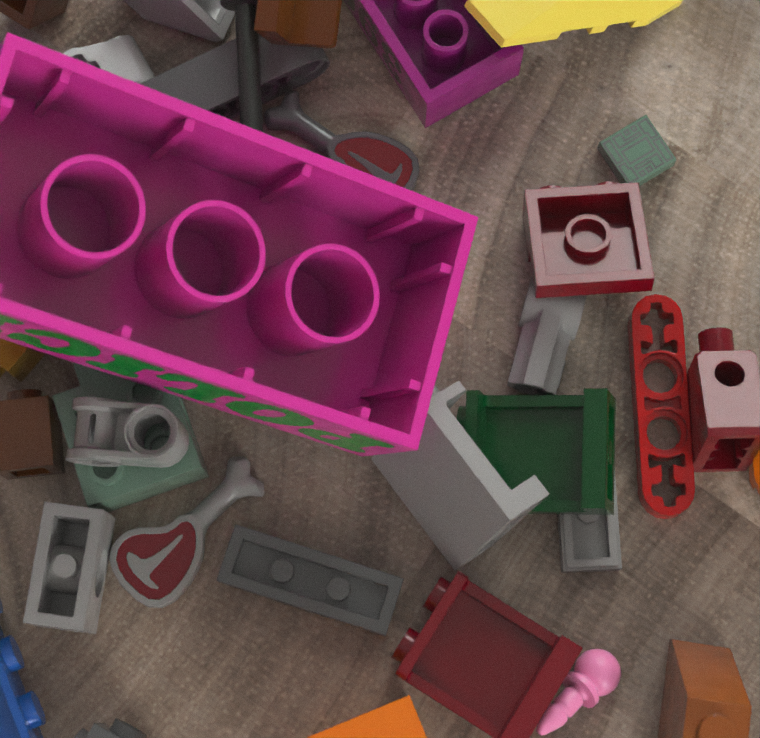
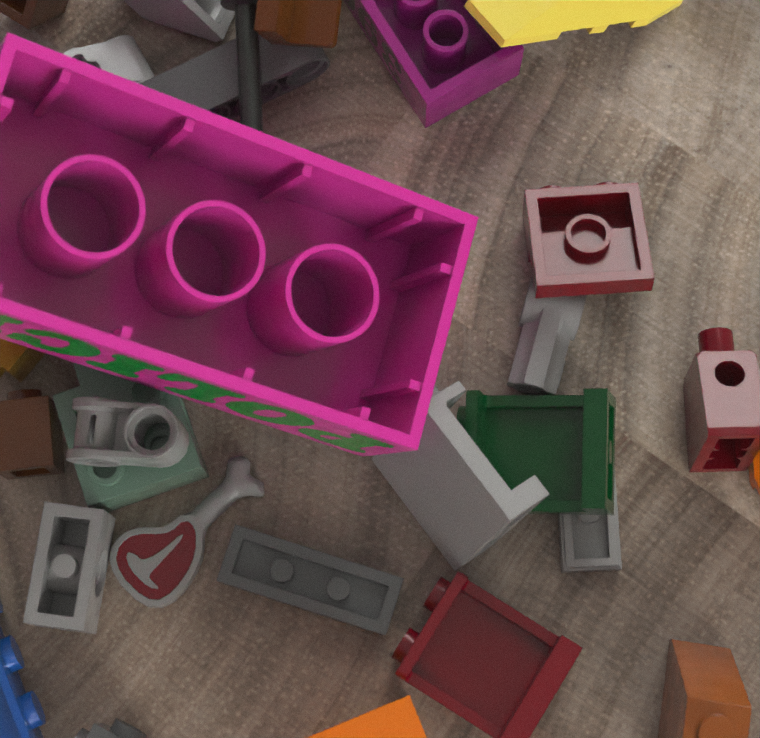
(360, 150): dark grey piece -> none
(594, 675): bright pink bar -> none
(636, 152): sand green tile -> none
(666, 405): red beam -> none

